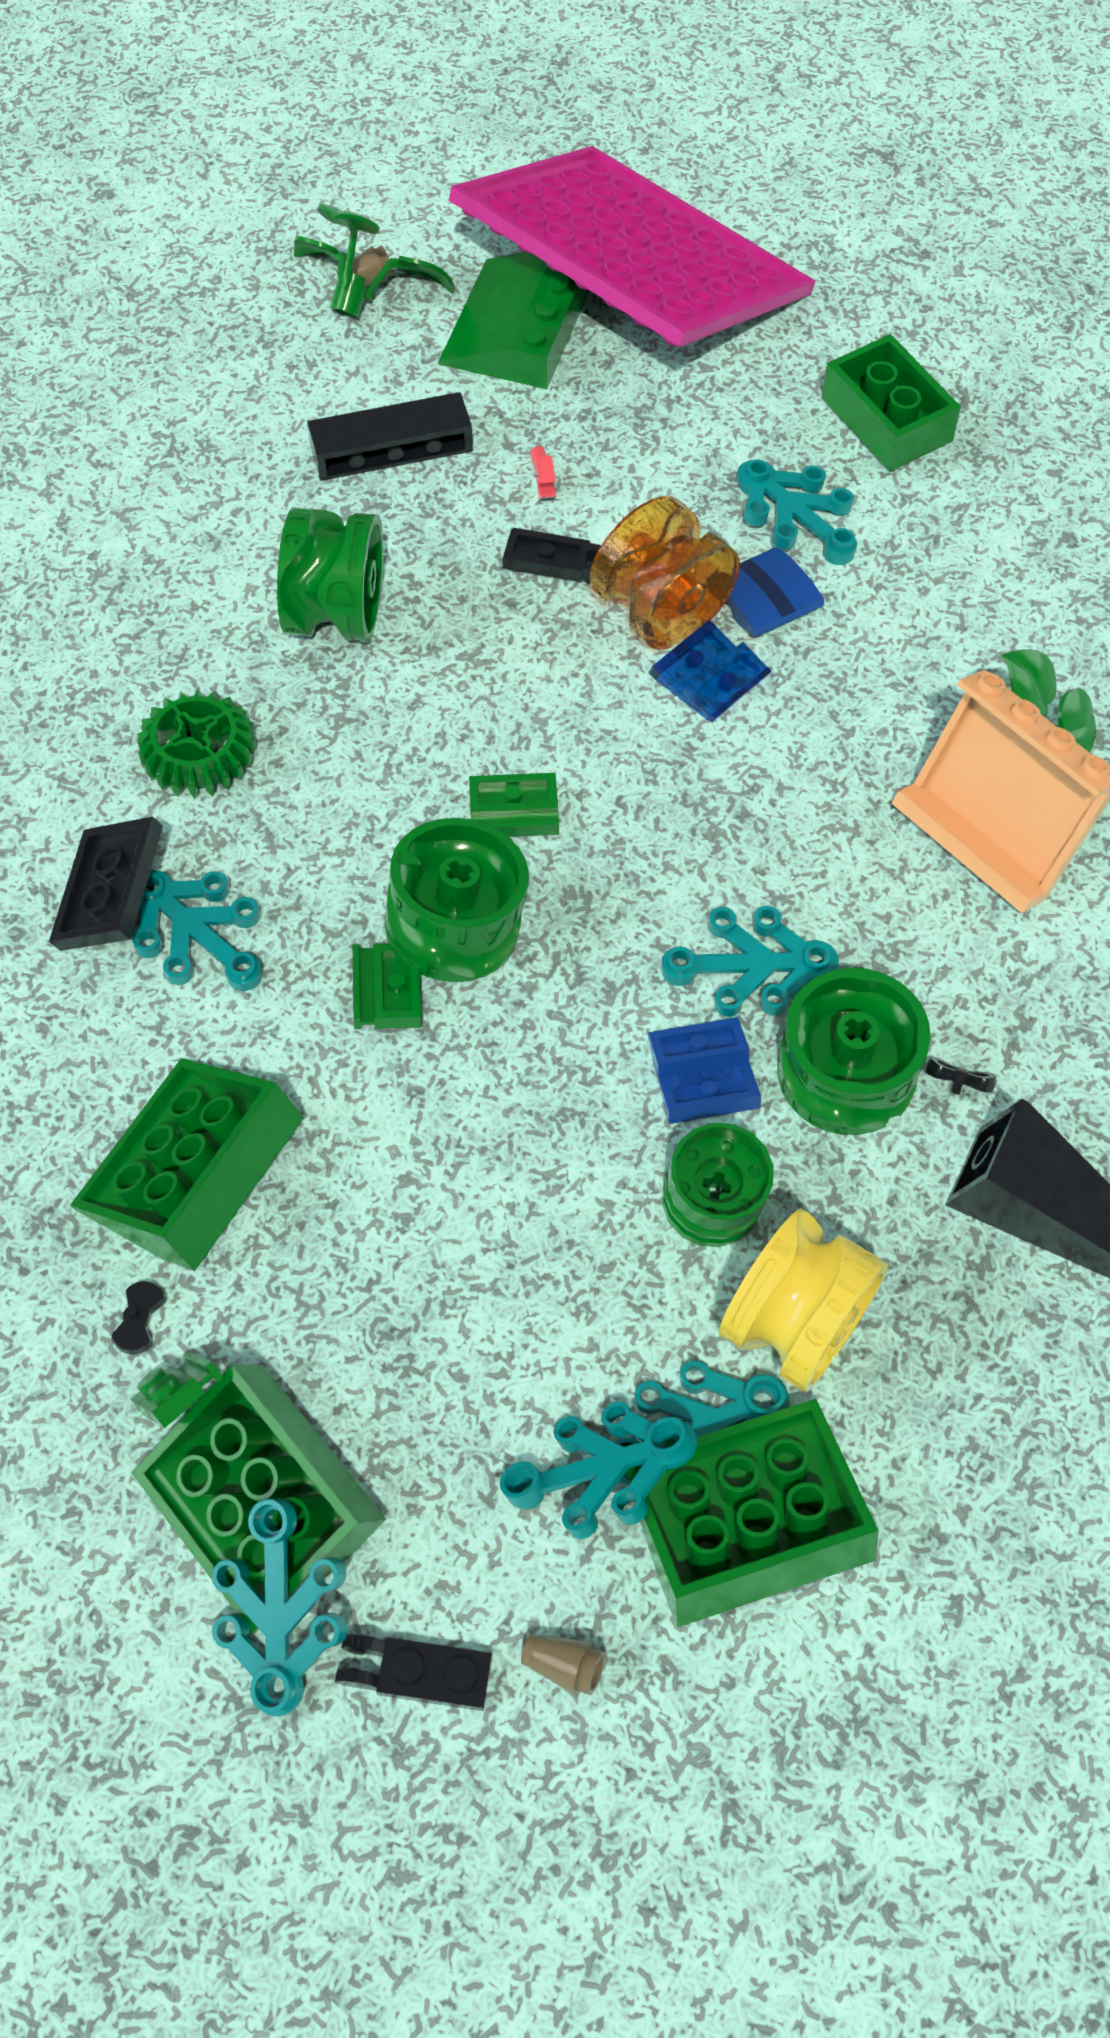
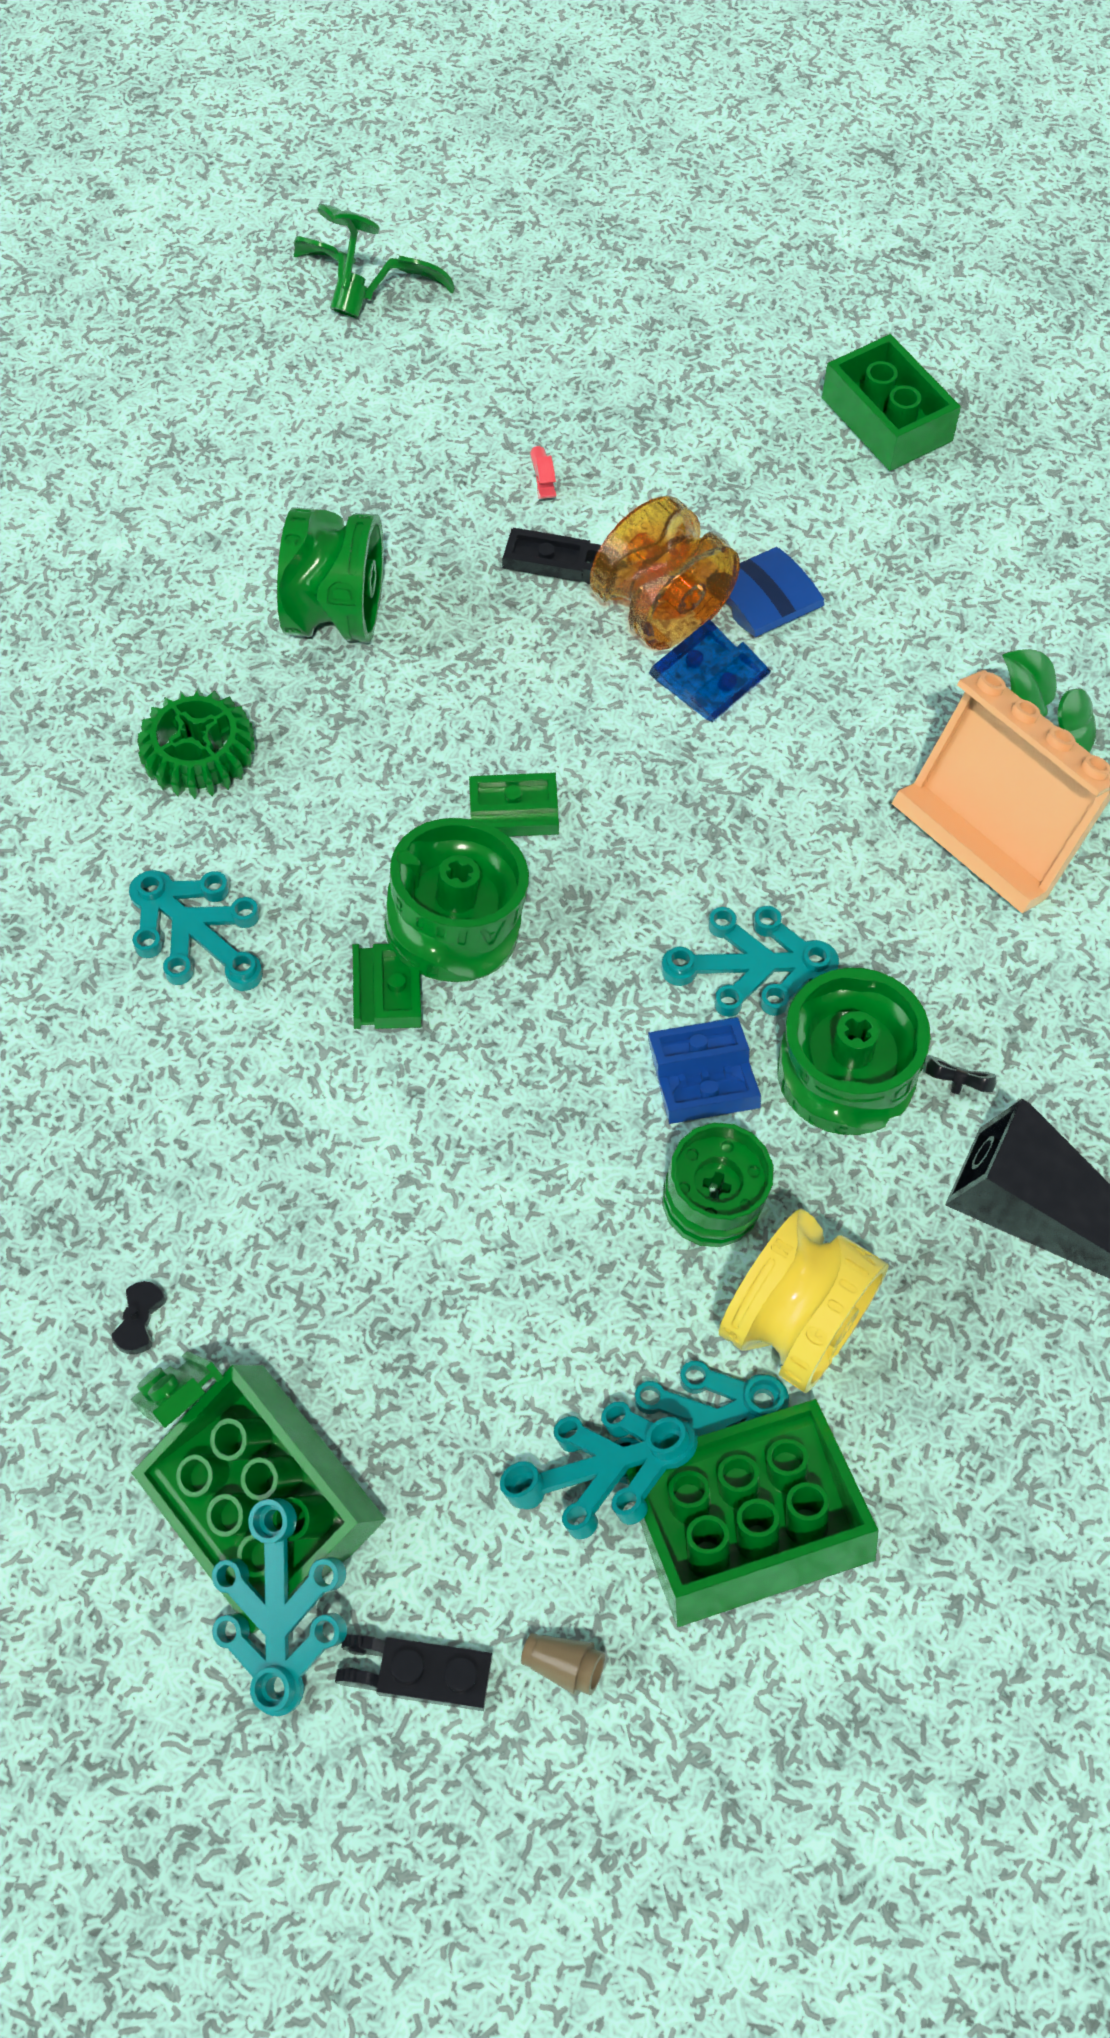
(106, 884): black plate -> none
(189, 1161): green slope -> none
(370, 263): dark tan cone -> none
(390, 436): black brick -> none
(515, 321): green slope -> none
(633, 244): dark pink plate -> none
(760, 478): teal plant -> none

